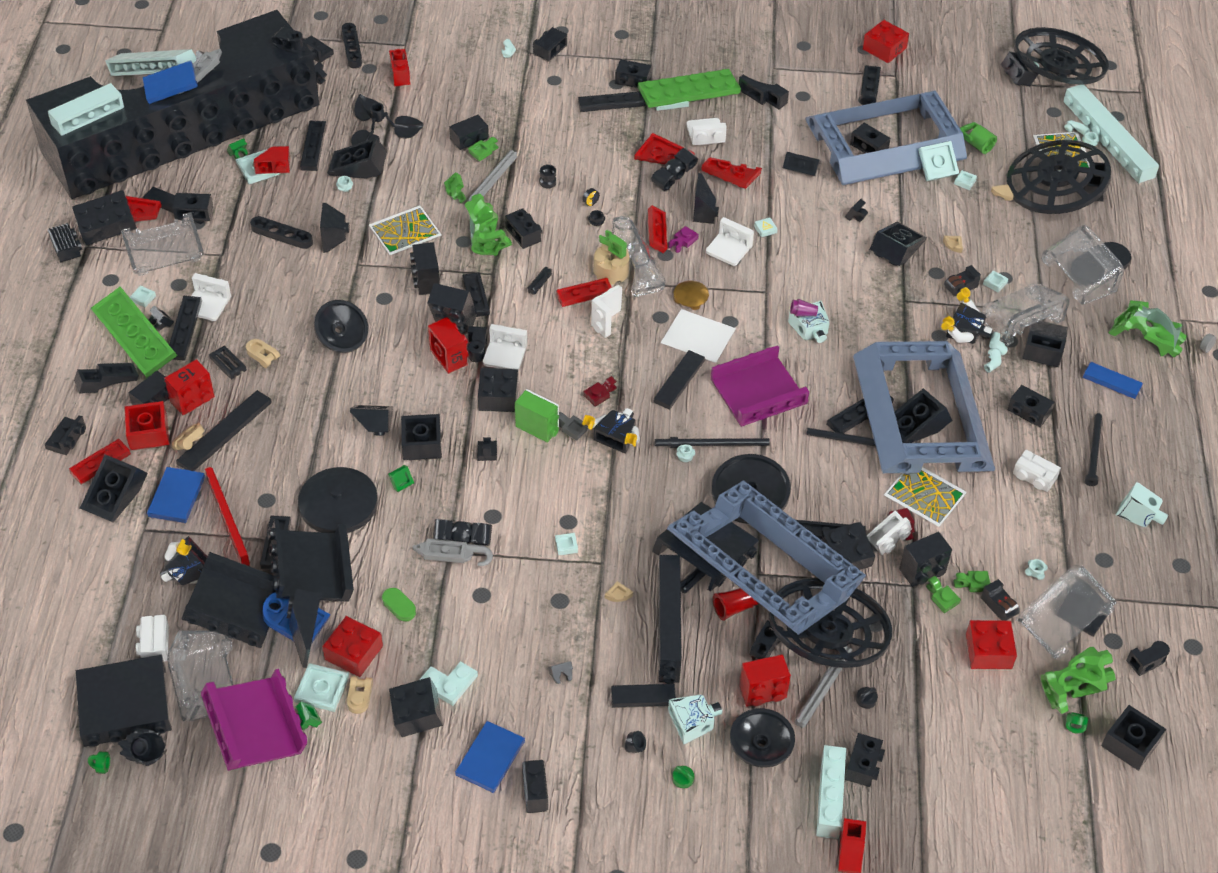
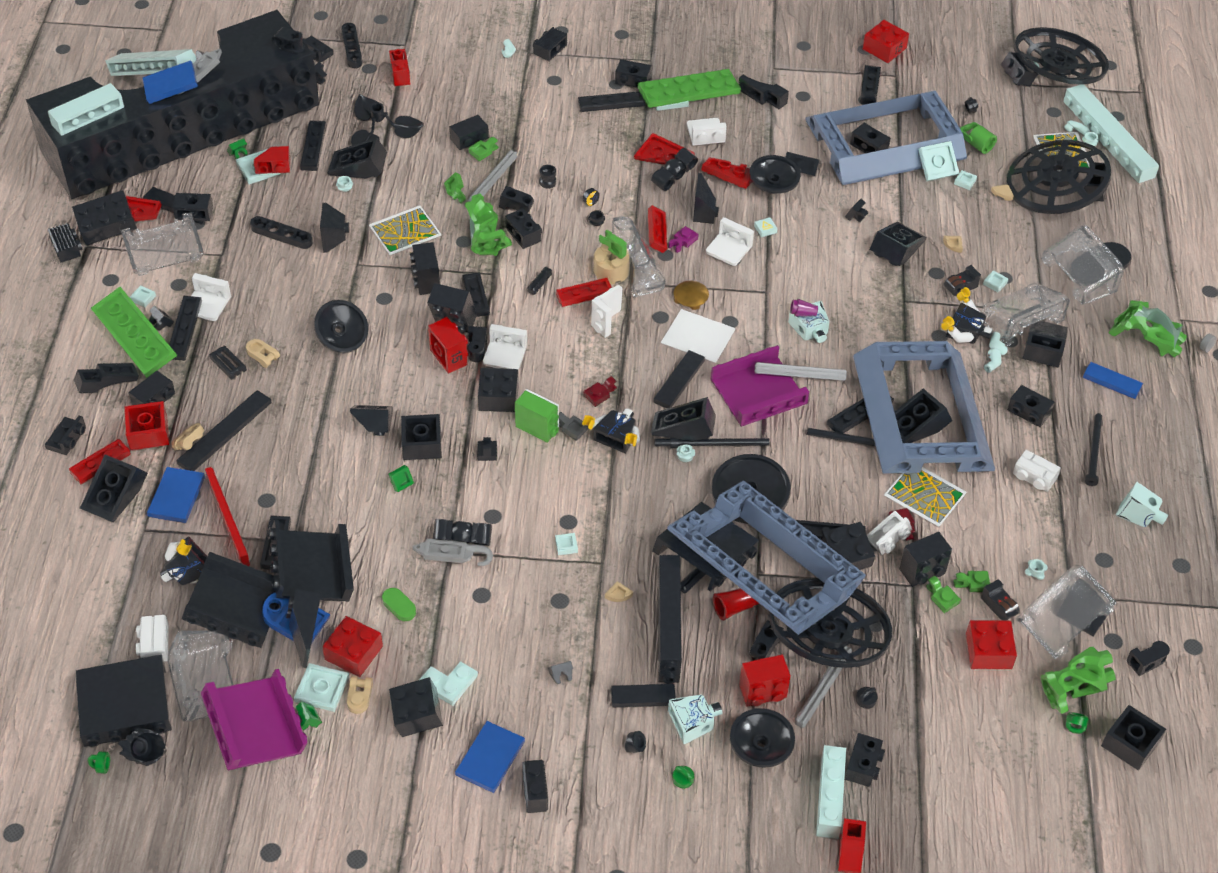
(189, 387): red brick -> none
(337, 498): black dish -> none
(515, 199): none -> black leg
(686, 421): none -> black slope
(775, 174): none -> black dish
(800, 371): none -> light grey axle
(971, 105): none -> black plate

